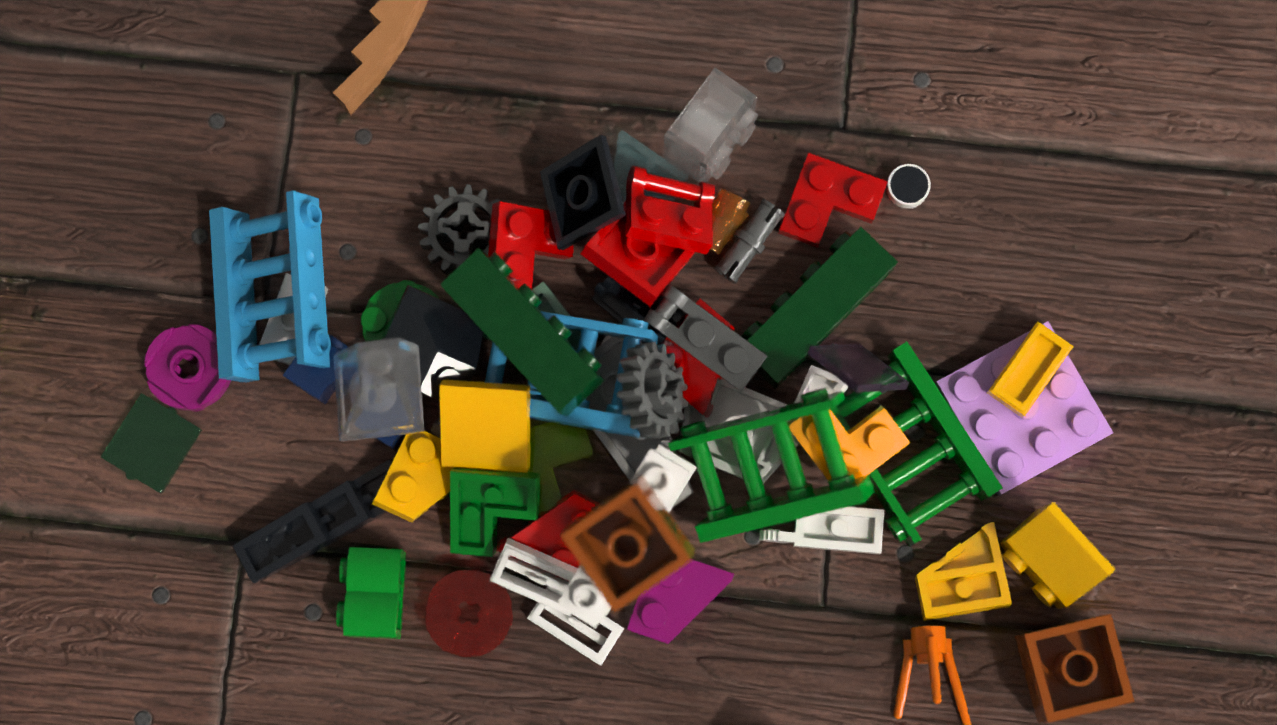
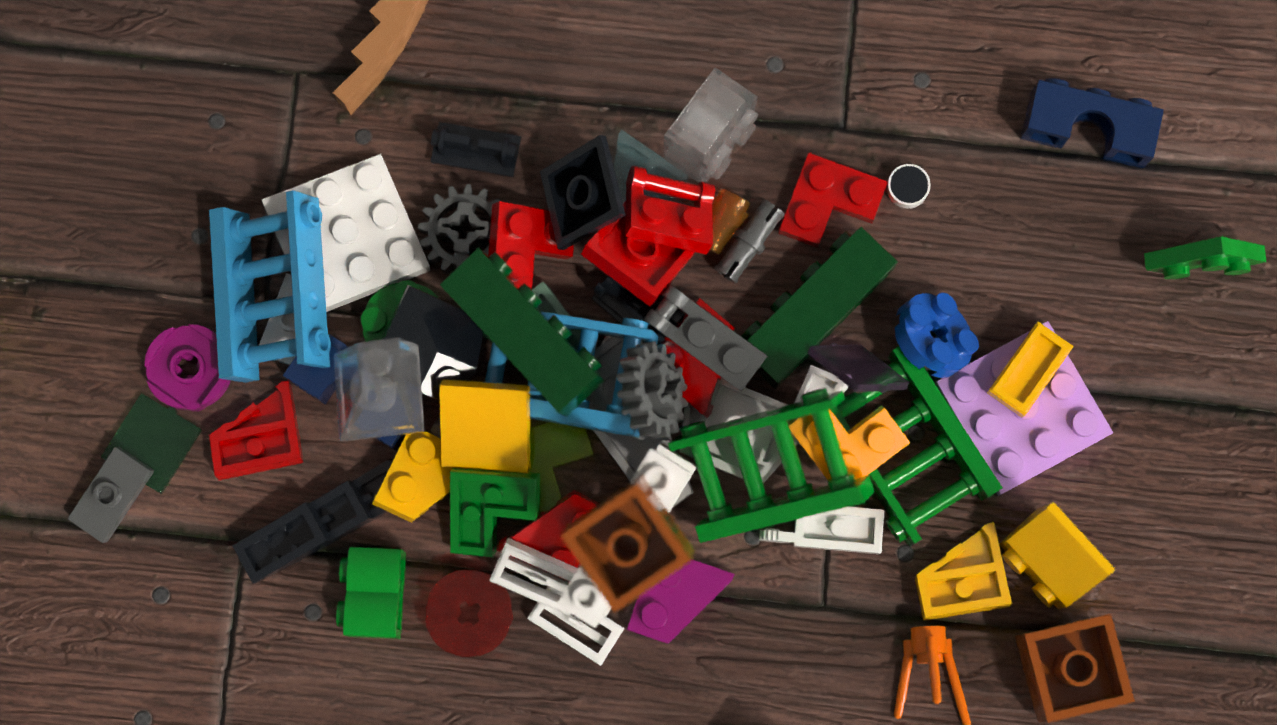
(111, 494): none -> dark grey plate
(259, 438): none -> red wing
(362, 231): none -> white plate
(475, 149): none -> black hinge
(954, 342): none -> blue plate
(1128, 125): none -> dark blue arch
(1210, 254): none -> green plate

